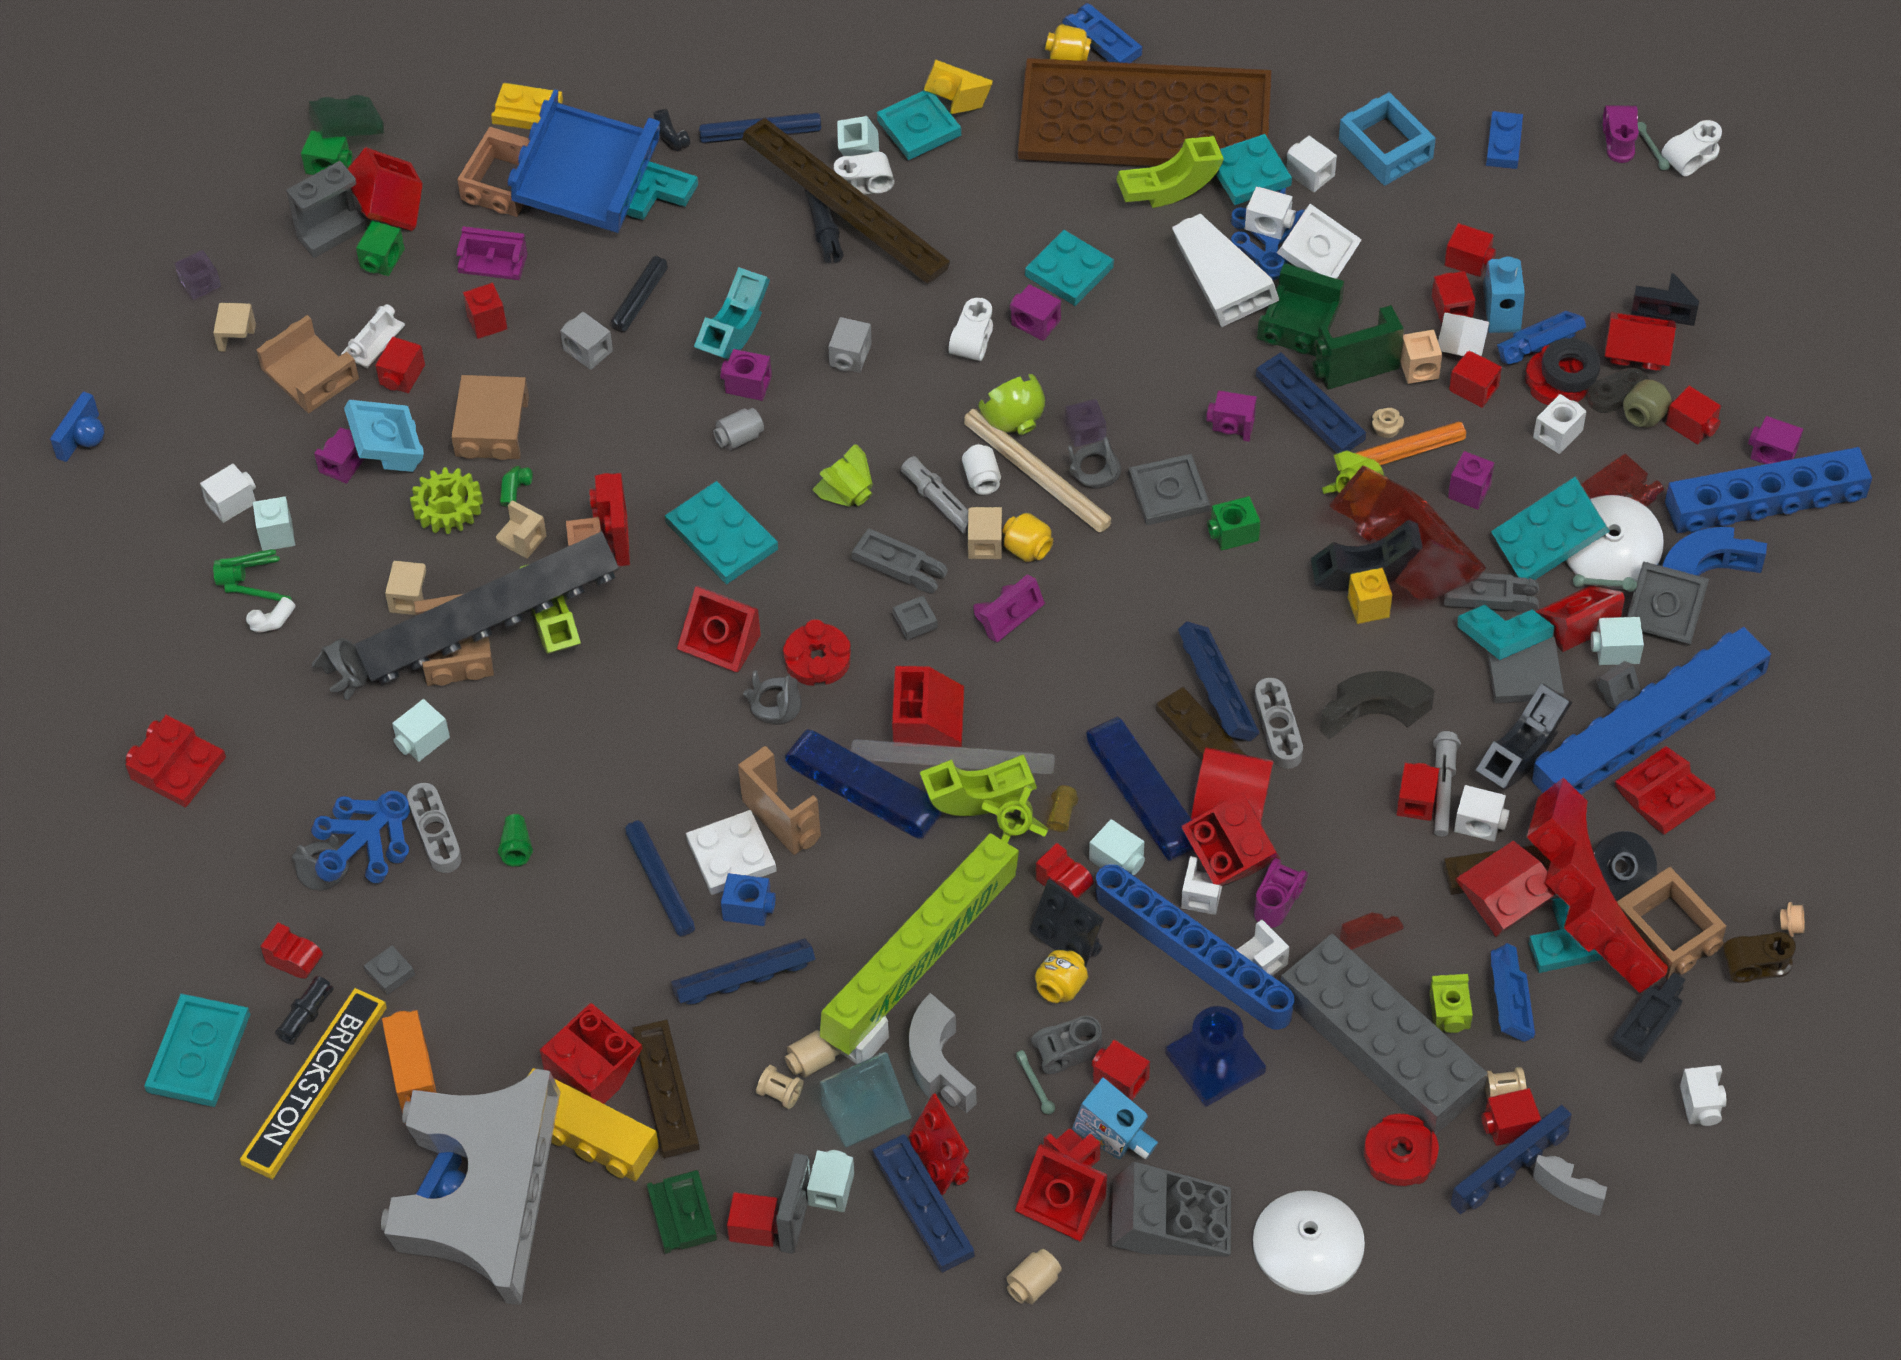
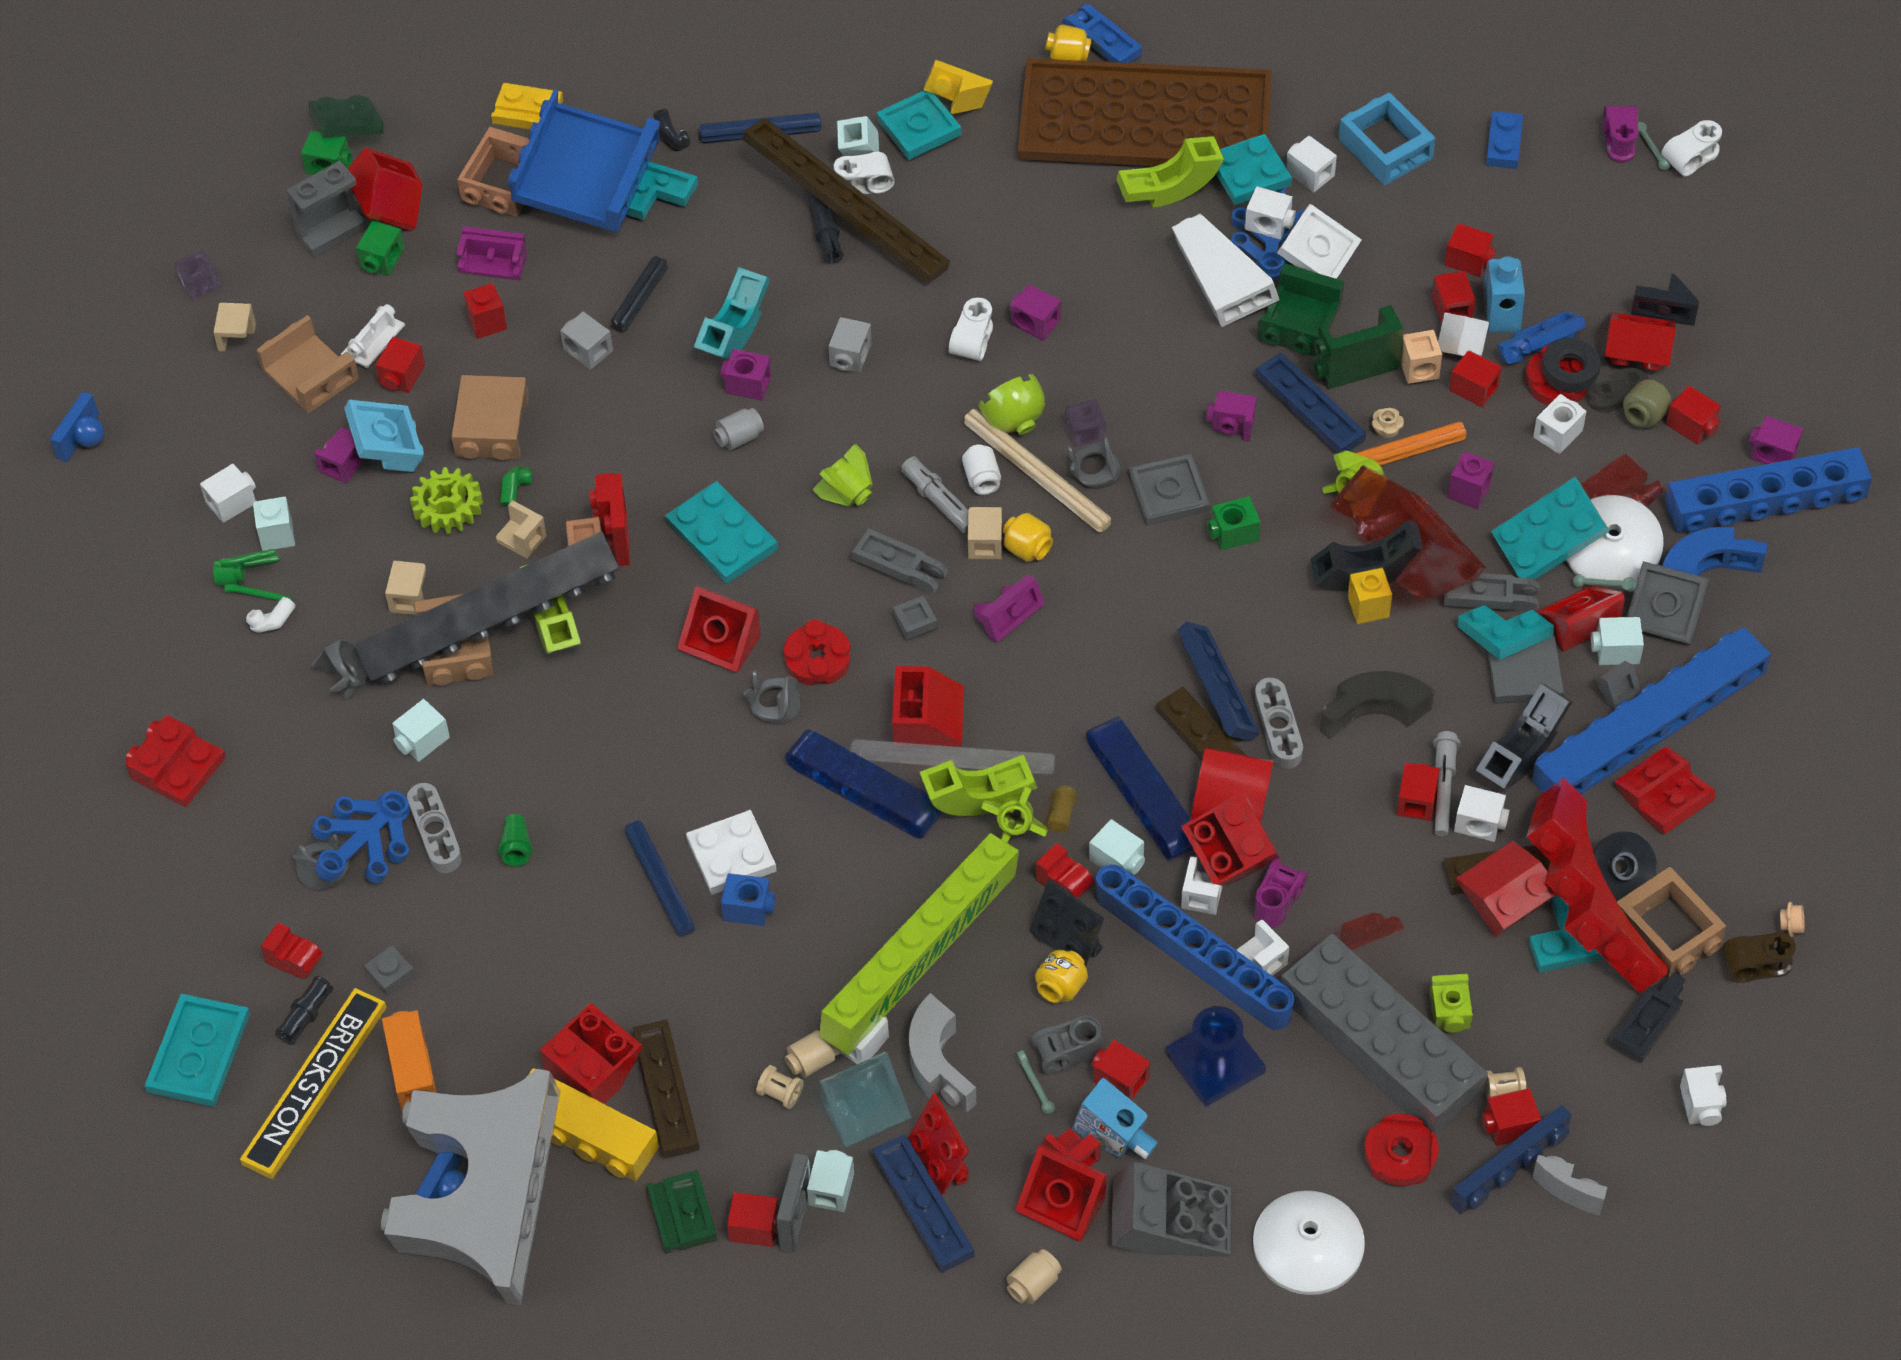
(754, 967): dark blue plate -> none
(758, 782): medium nougat panel -> none
(1069, 267): teal plate -> none
(1512, 994): blue hinge -> none

